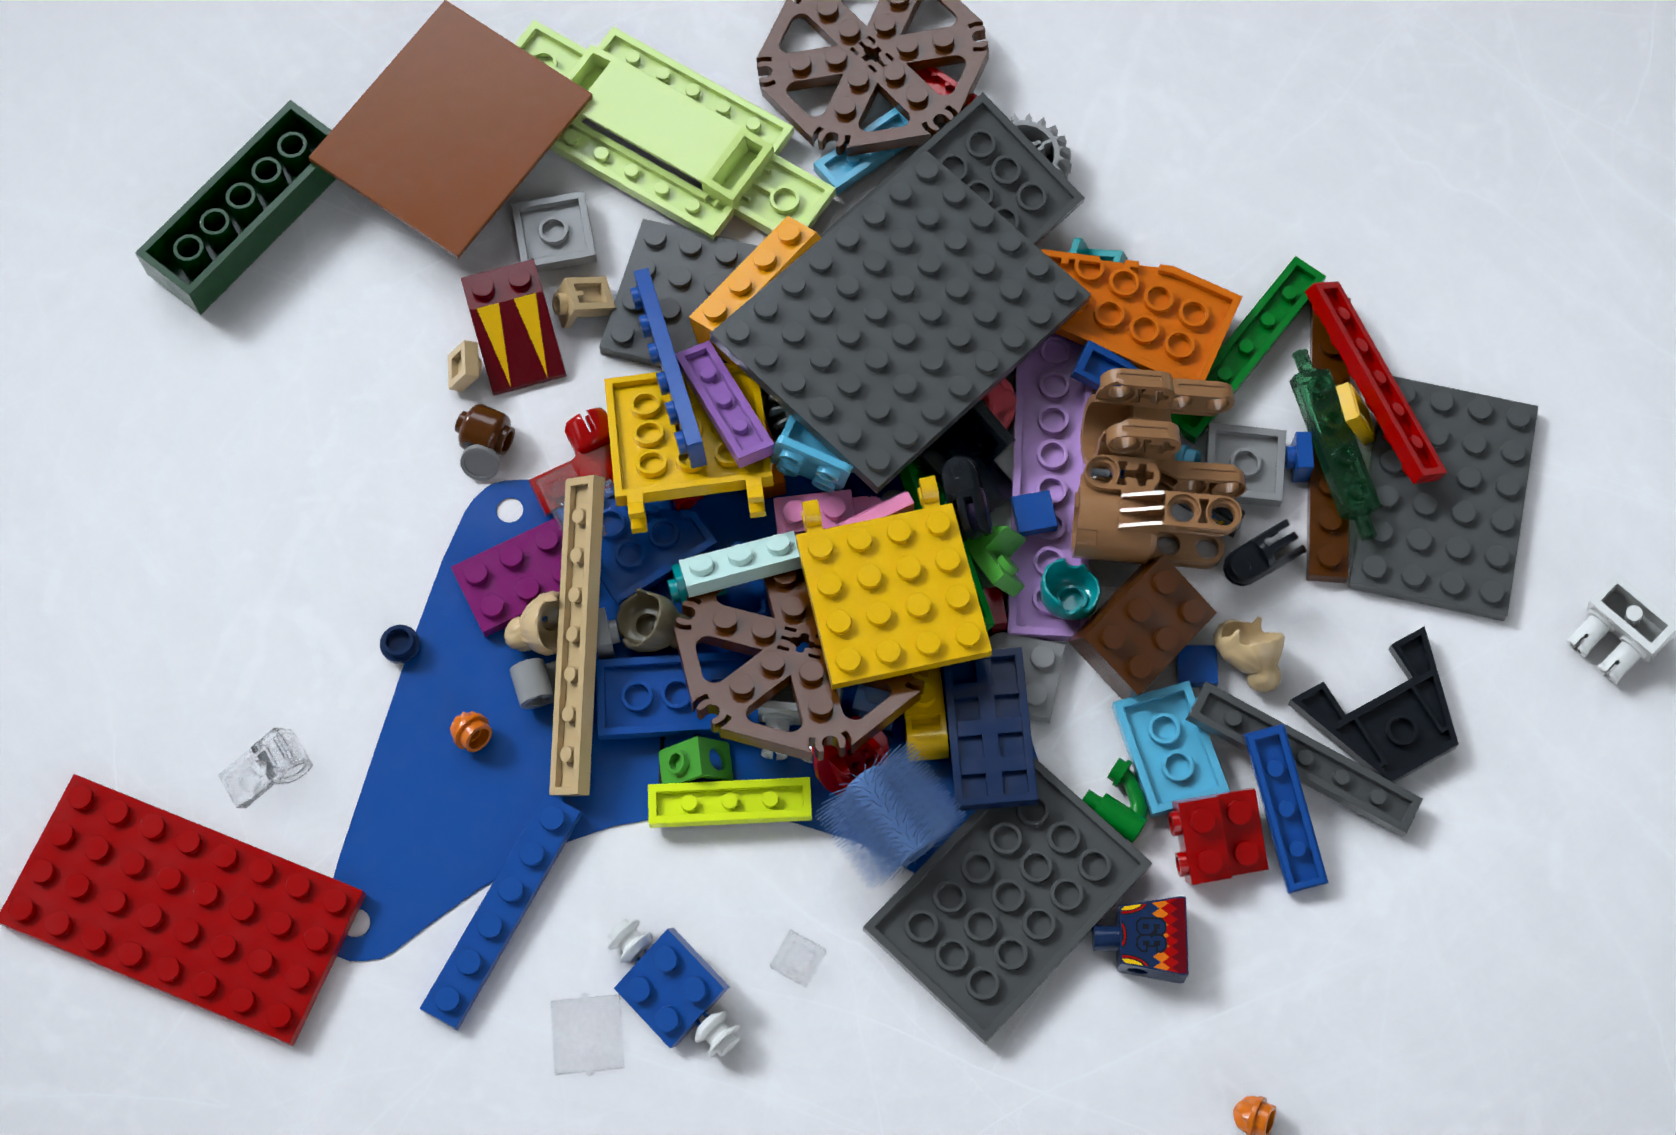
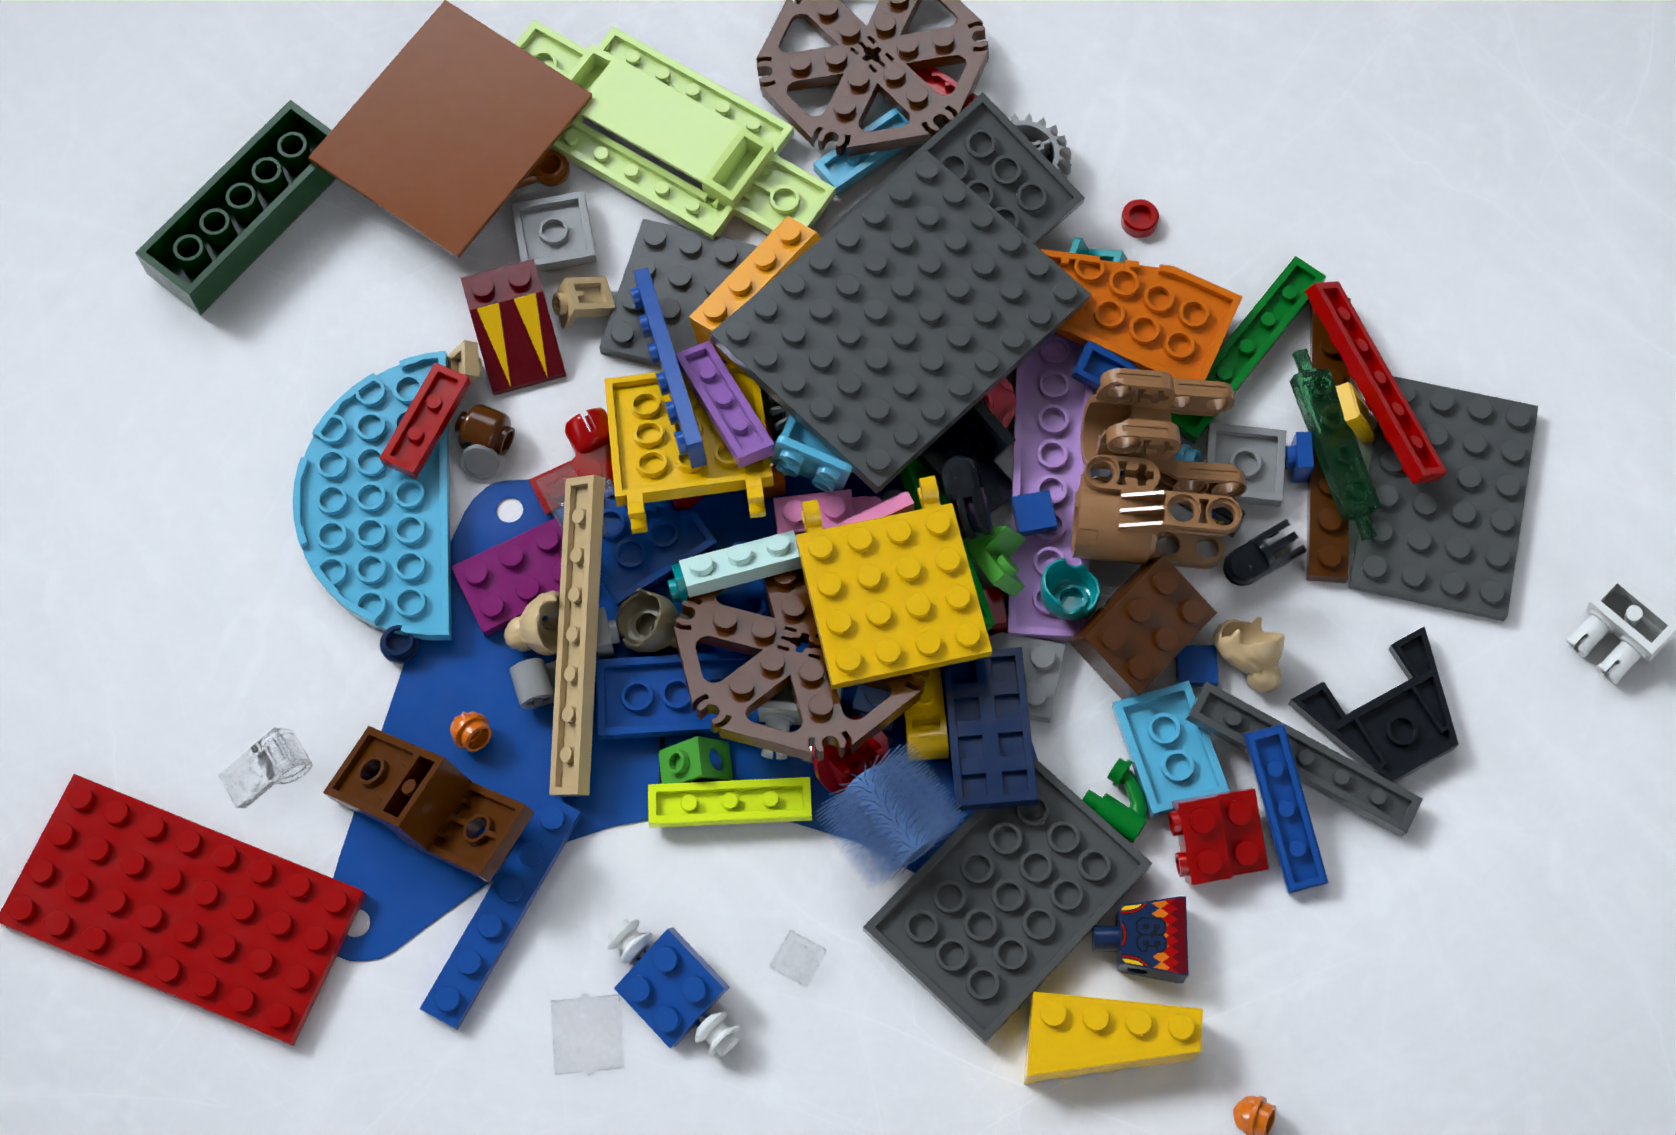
(369, 529): none -> medium azure plate
(425, 420): none -> red plate
(429, 803): none -> reddish brown bracket
(550, 170): none -> dark orange plate
(1105, 1035): none -> yellow wedge
(1139, 218): none -> red tile

